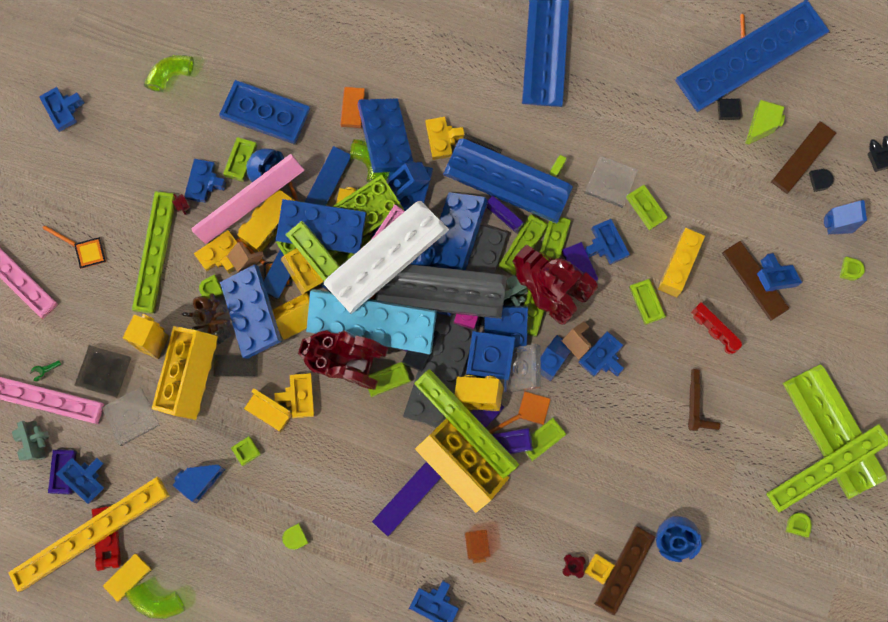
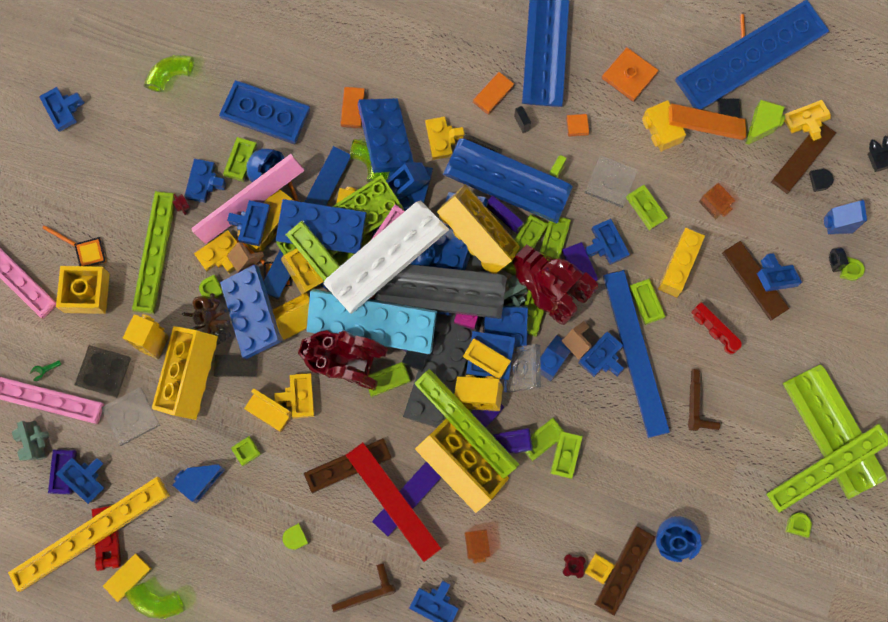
(83, 289): none -> yellow brick
(251, 223): none -> blue hinge
(341, 468): none -> reddish brown tile
(385, 590): none -> reddish brown piece
(393, 502): none -> red tile
(478, 230): none -> yellow slope
(486, 358): none -> yellow tile
(493, 93): none -> orange tile
(522, 119): none -> black tile
(532, 409): orange piece -> none
(566, 454): none -> lime plate
(577, 125): none -> orange tile
(630, 74): none -> orange plate
(636, 354): none -> blue tile
(663, 134): none -> yellow brick
(707, 121): none -> orange tile
(717, 201): none -> clear orange brick
(808, 119): none -> yellow hinge
(838, 259): none -> black tile

